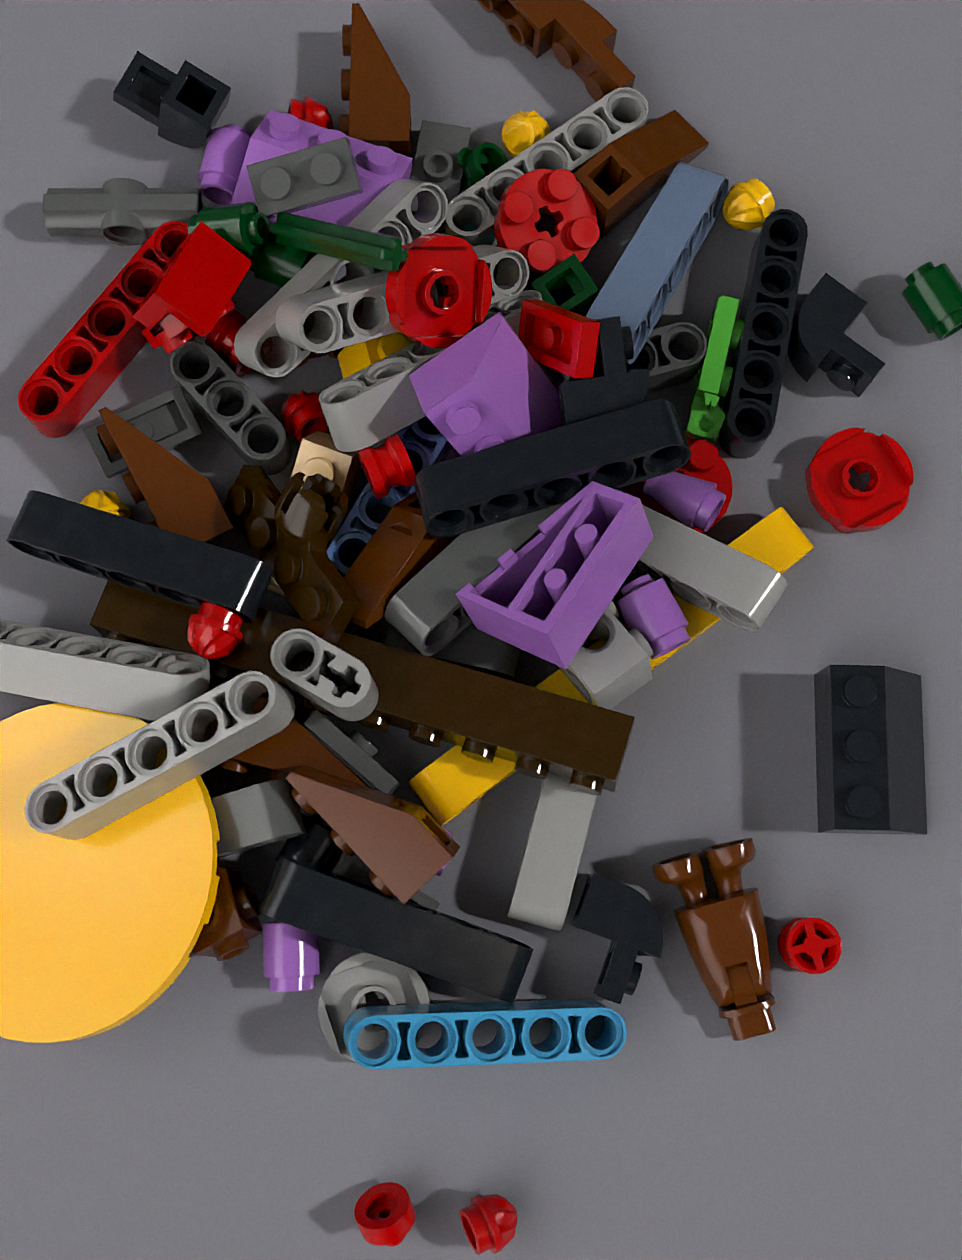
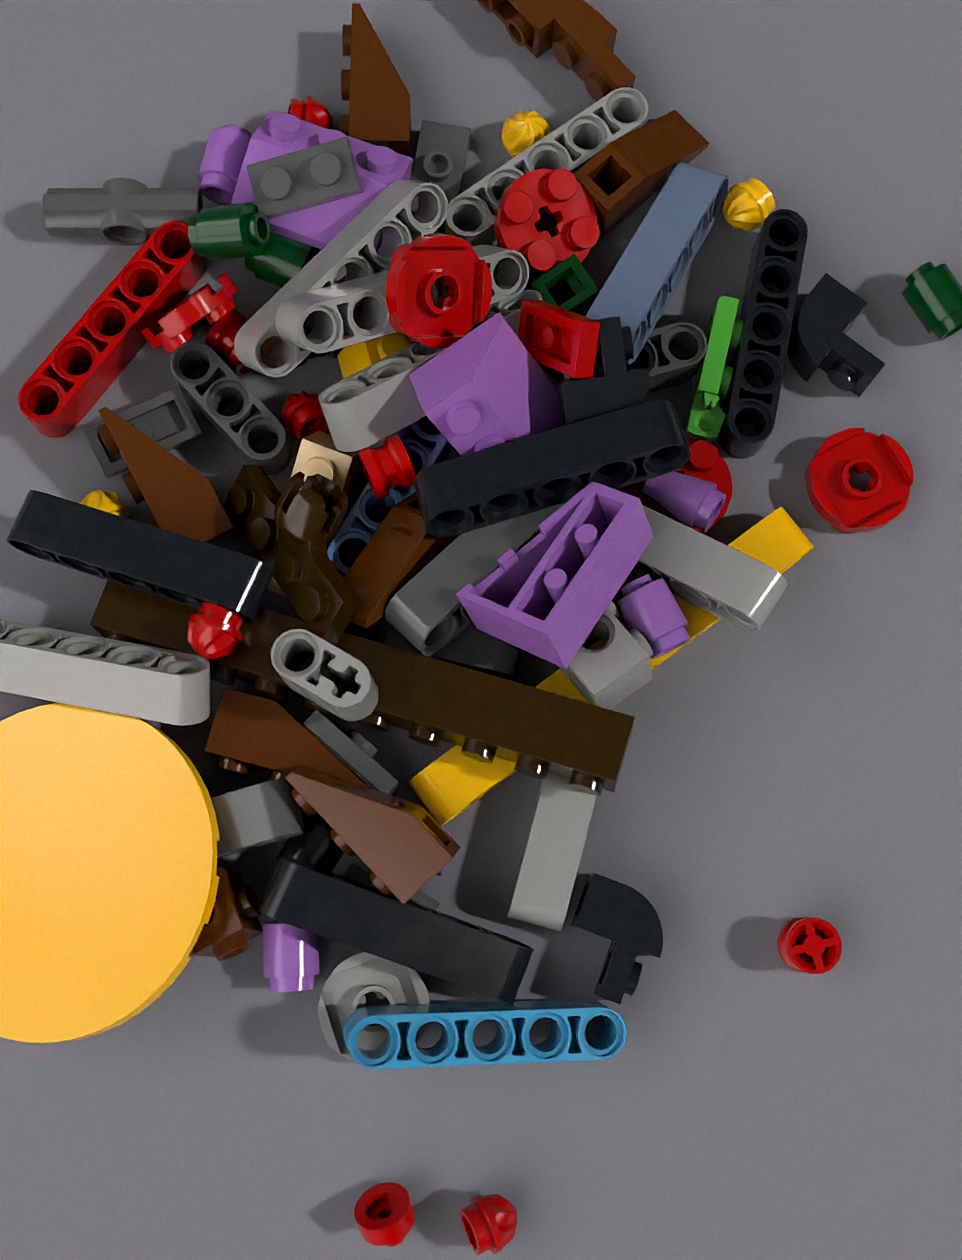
(135, 757): light grey beam -> none
(179, 104): black brick -> none
(196, 282): red panel -> none
(339, 241): dark green axle -> none
(480, 161): dark green plate -> none
(725, 934): reddish brown piece -> none
(869, 751): black slope -> none

